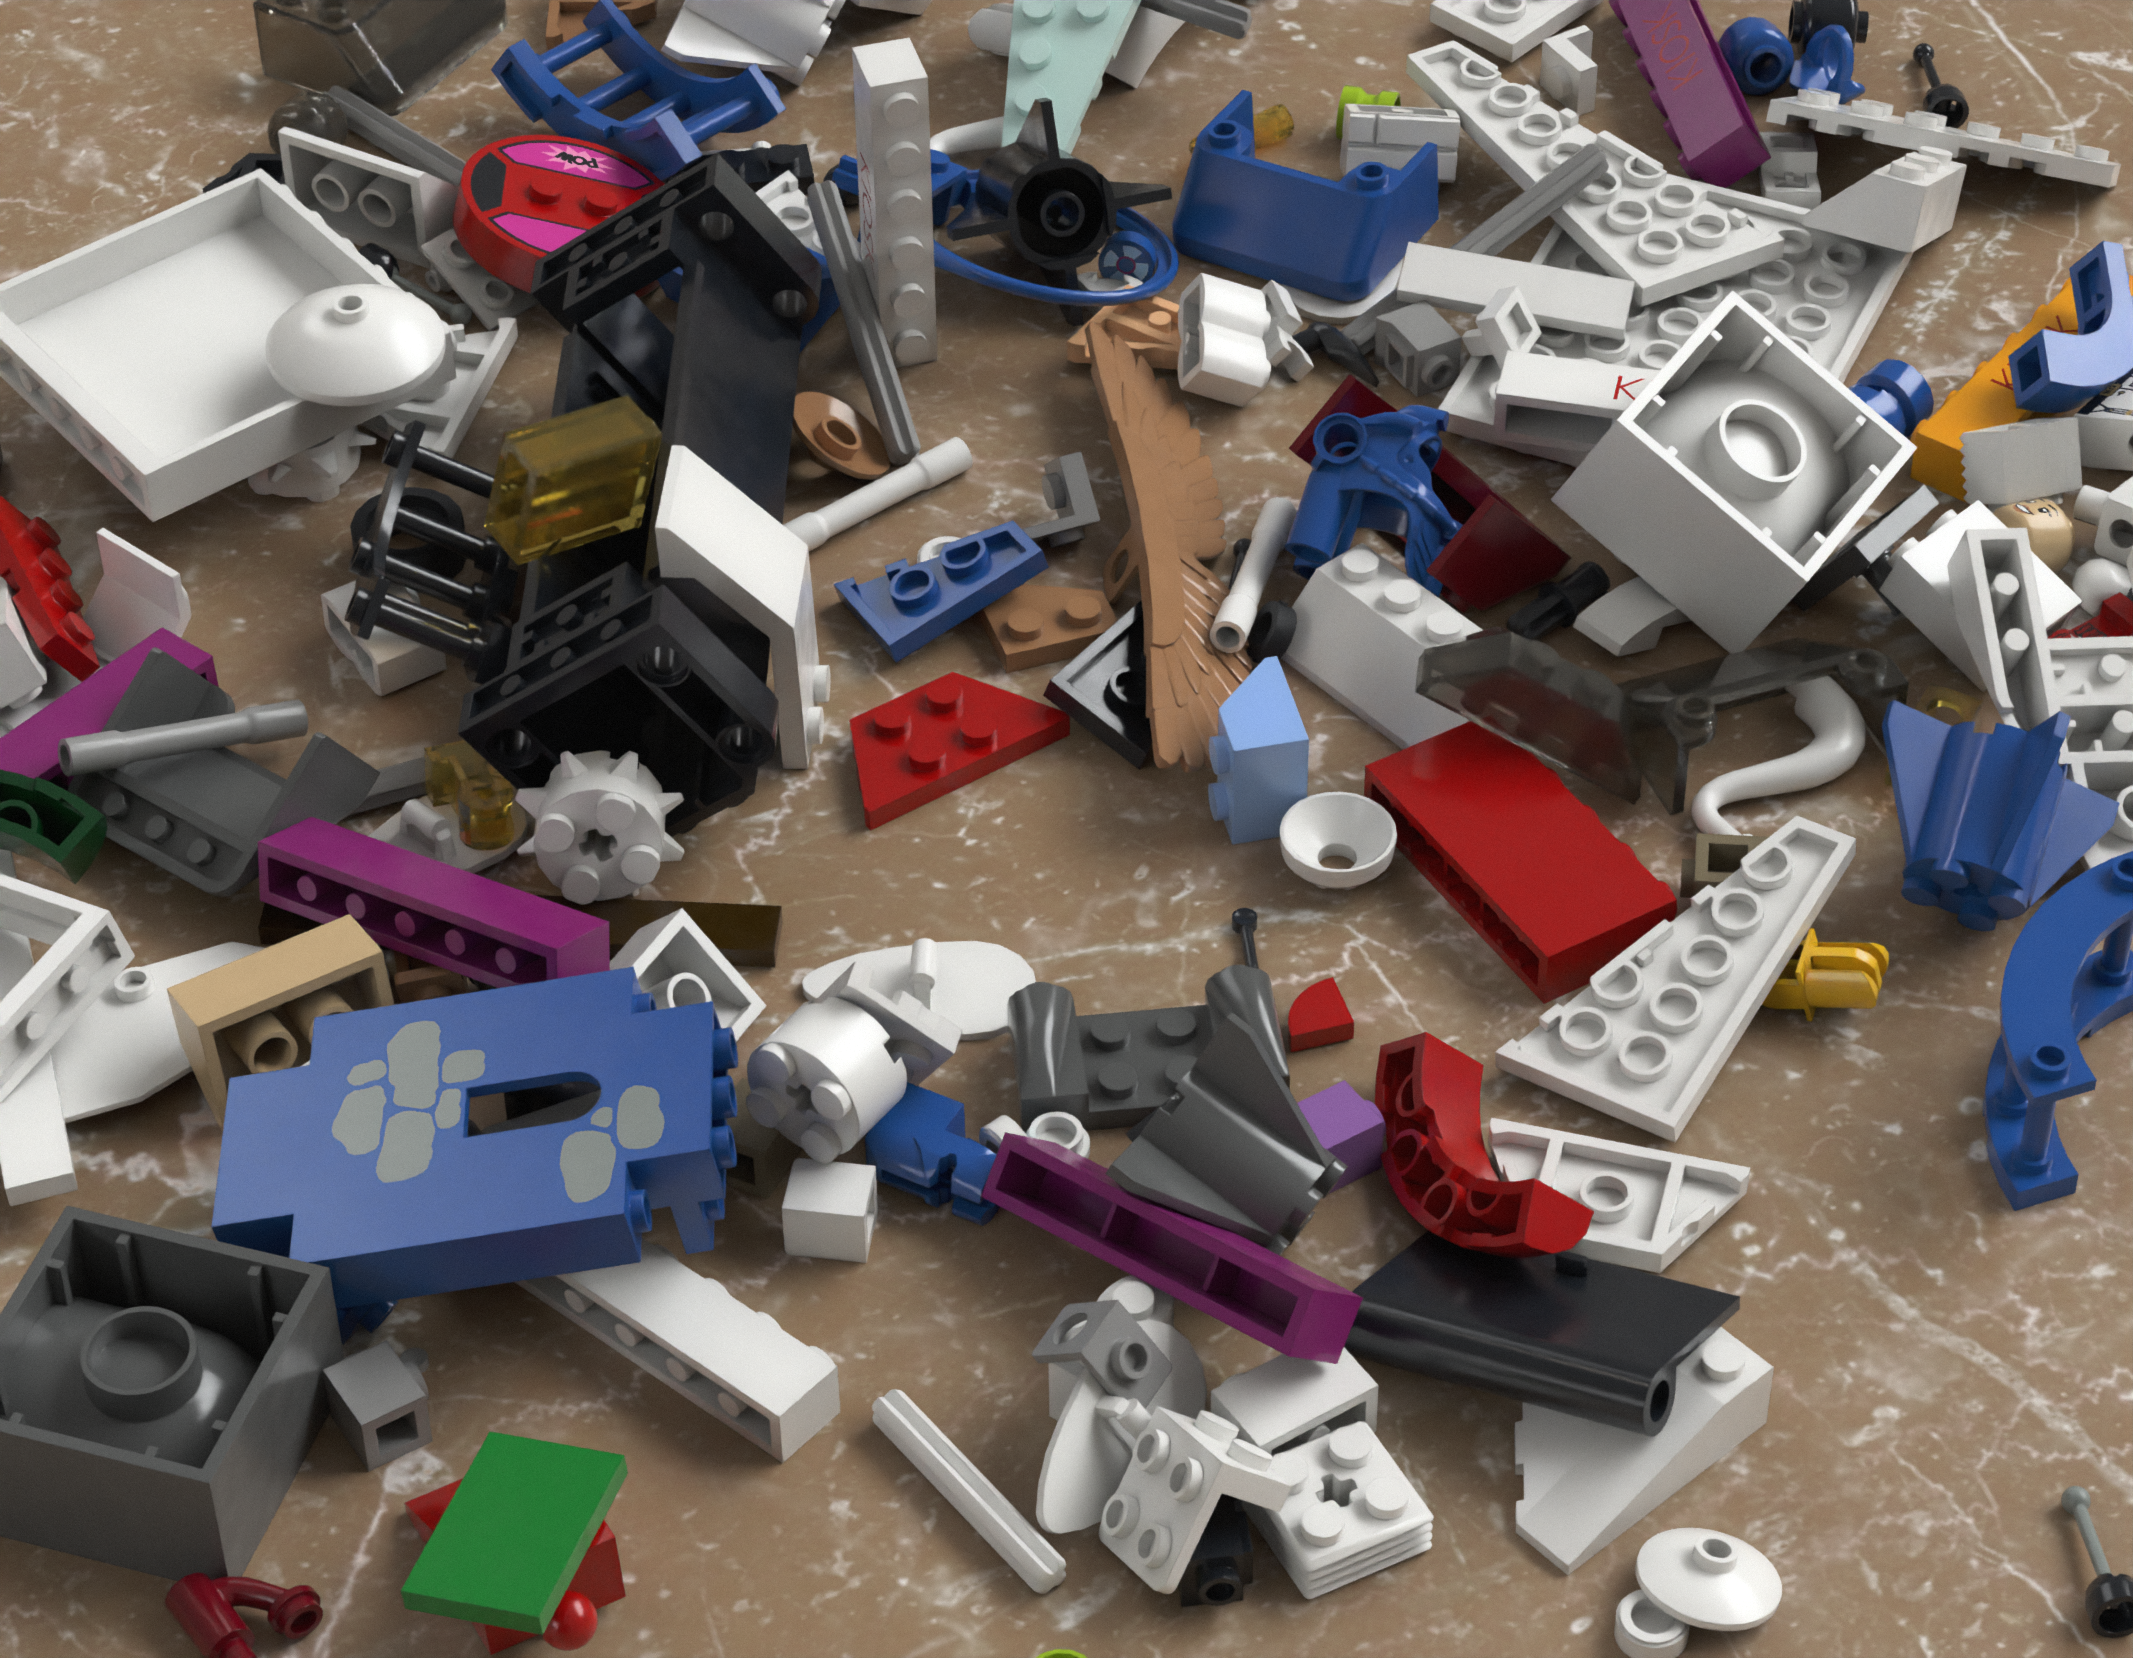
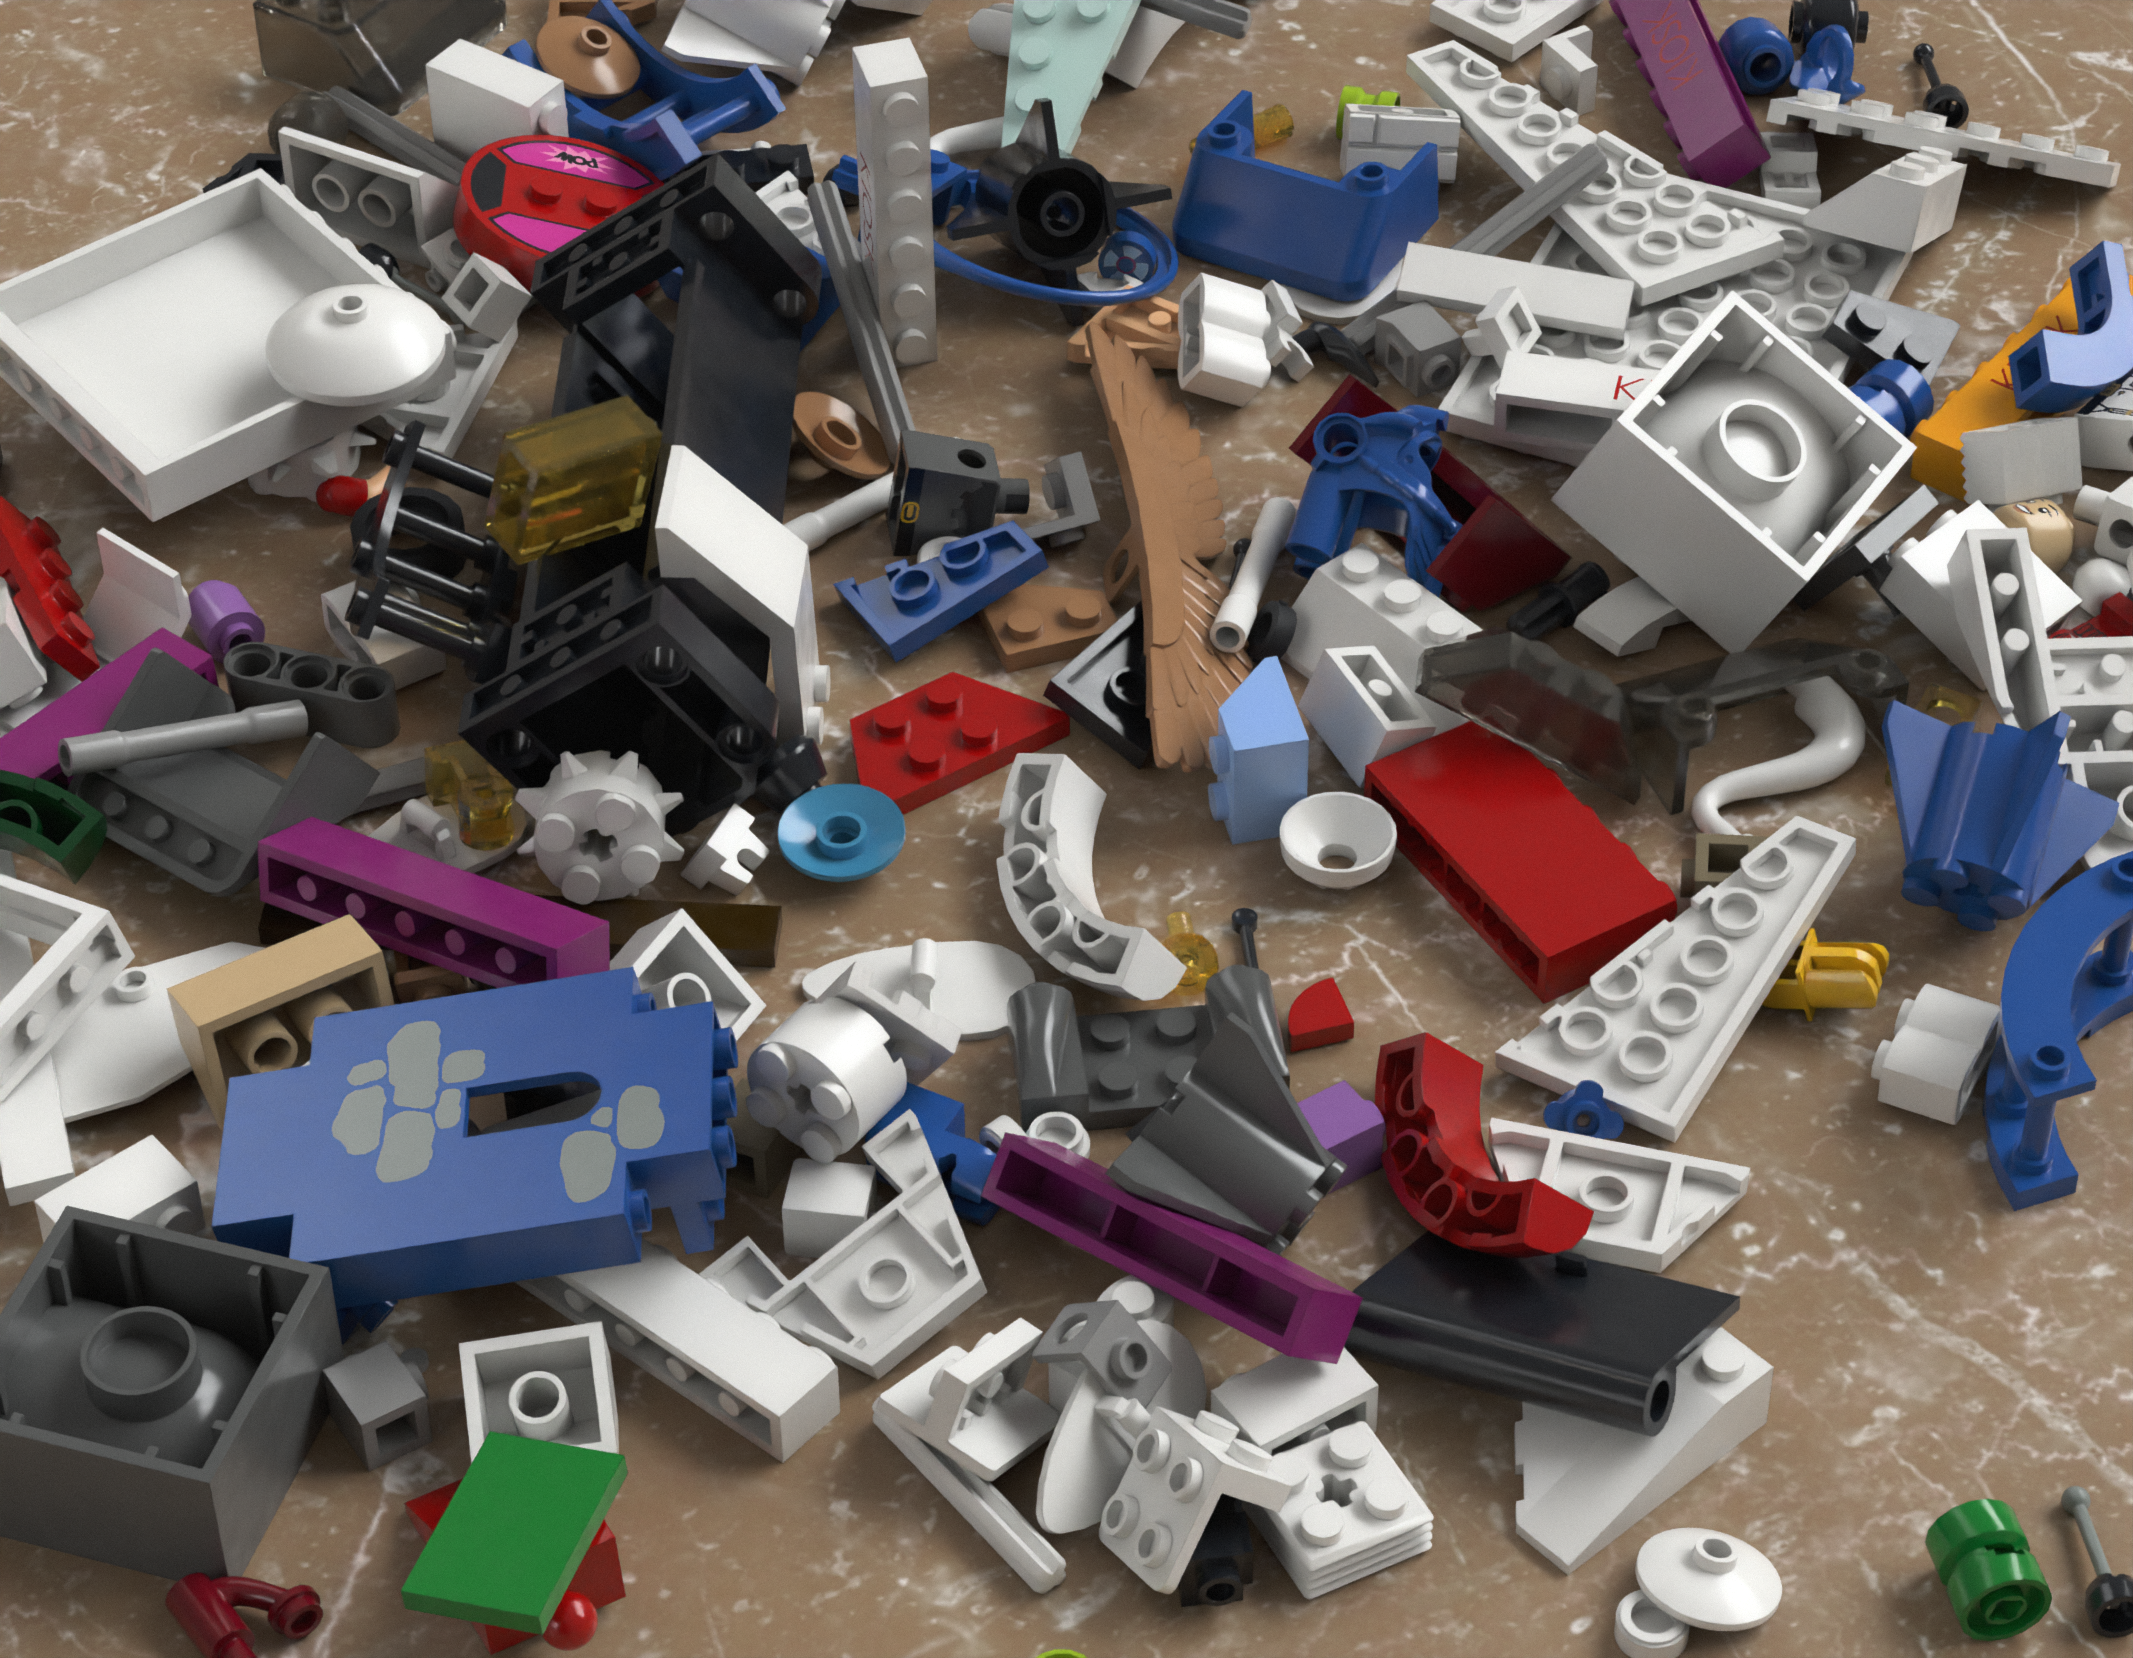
(134, 1185): none -> white brick
(223, 618): none -> medium lavender brick
(341, 696): none -> dark grey beam
(347, 494): none -> red arm
(486, 297): none -> white plate
(489, 98): none -> white brick
(542, 1388): none -> white slope
(587, 57): none -> medium nougat dish
(722, 849): none -> white tile
(790, 773): none -> black cone
(841, 832): none -> dark azure dish
(885, 1281): none -> white wing
(947, 490): none -> dark grey torso
(976, 1402): none -> white bracket
(1049, 885): none -> white brick
(1191, 950): none -> clear yellow plate
(1362, 708): none -> white brick
(1584, 1100): none -> blue plate
(1883, 330): none -> wing
(1937, 1053): none -> white brick
(1988, 1570): none -> green wheel

